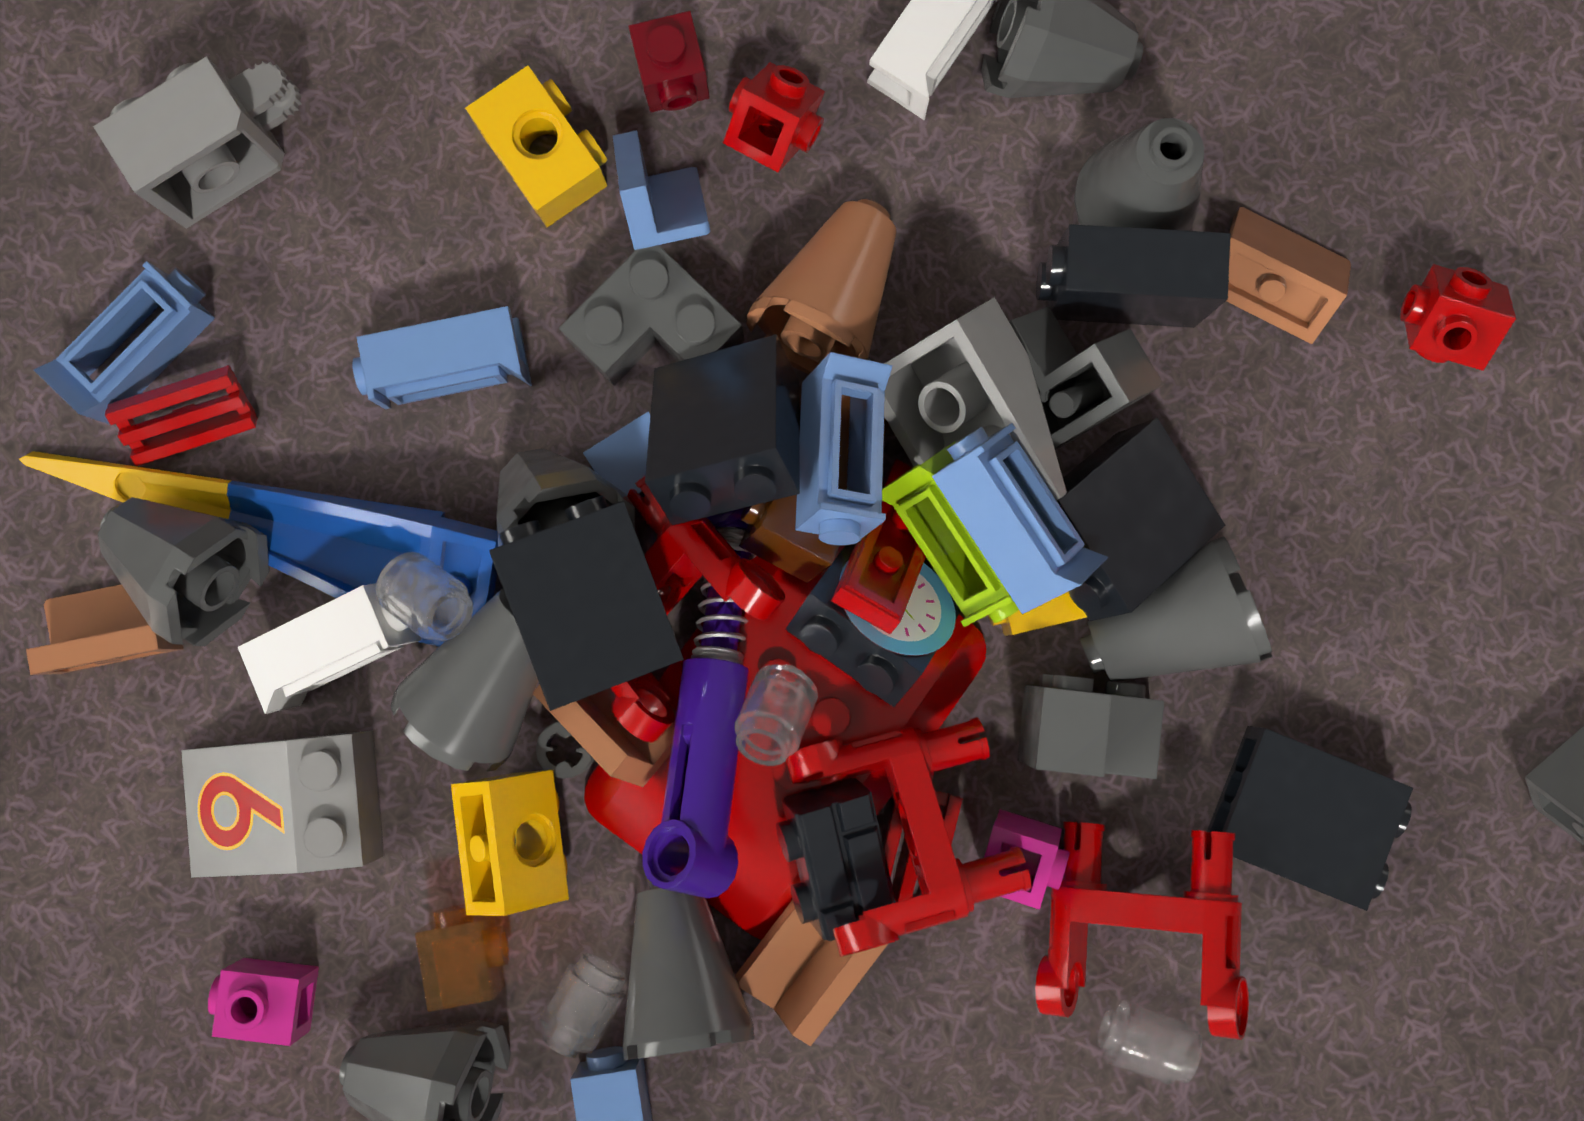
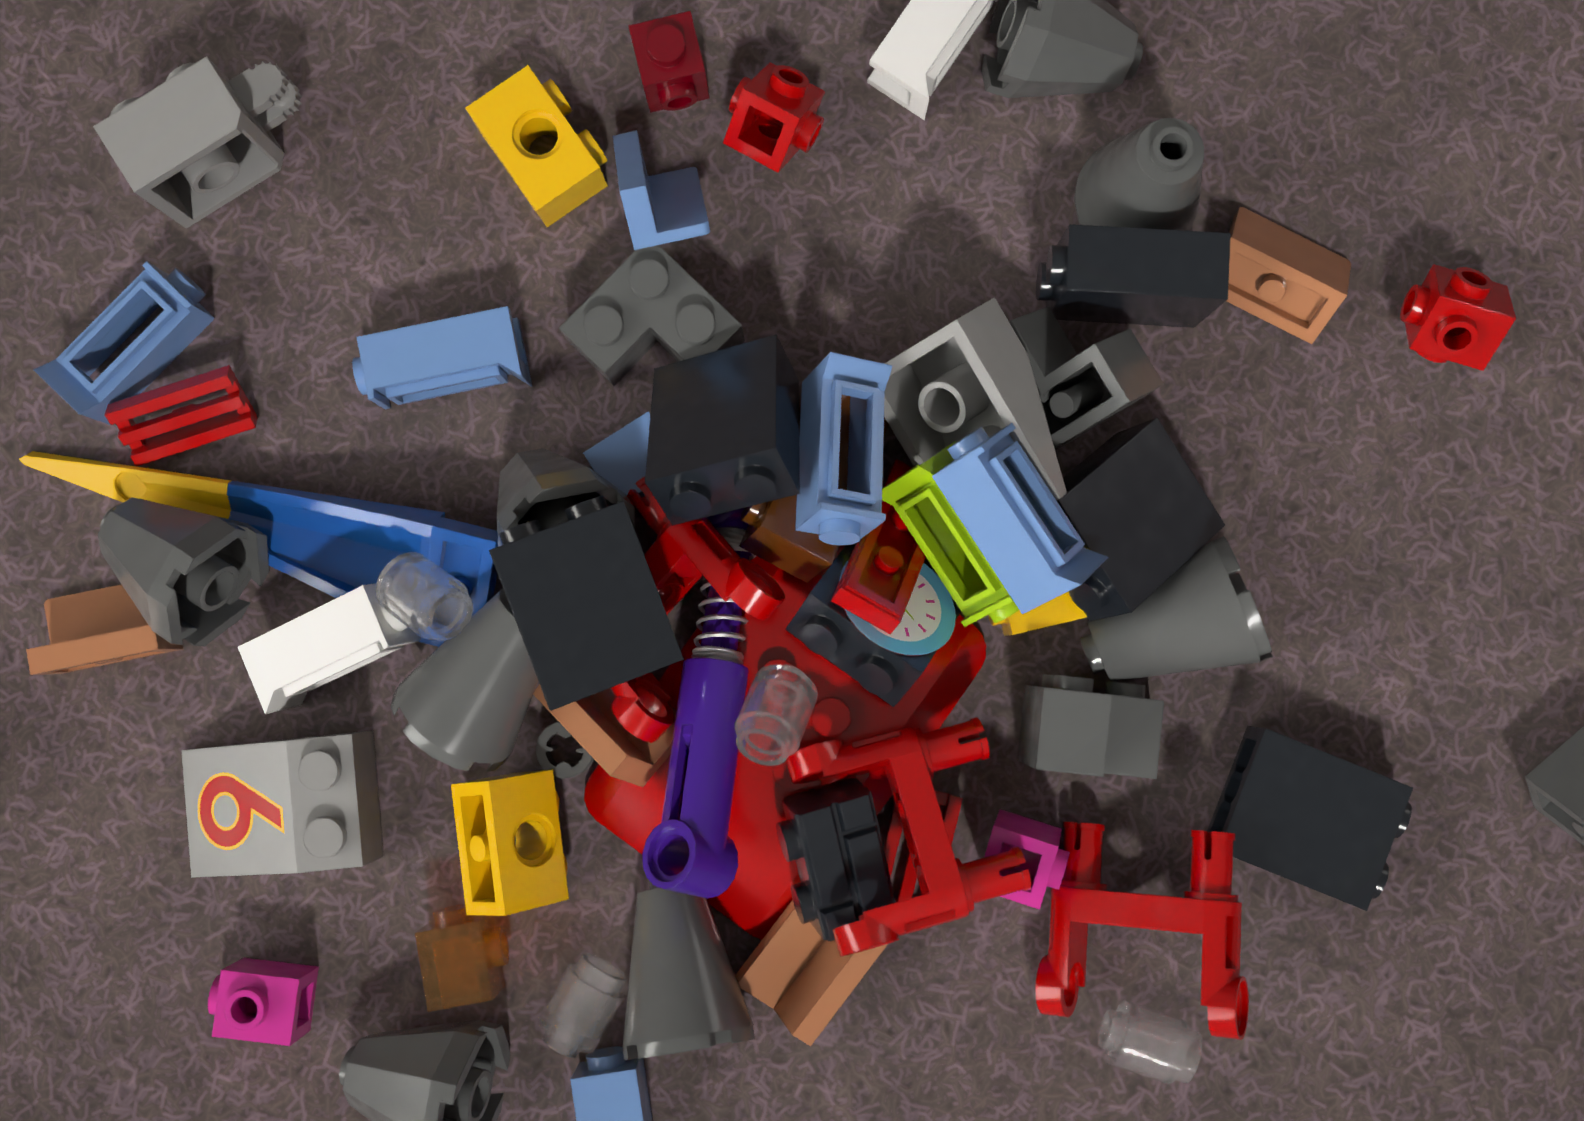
(830, 288): nougat cone -> none

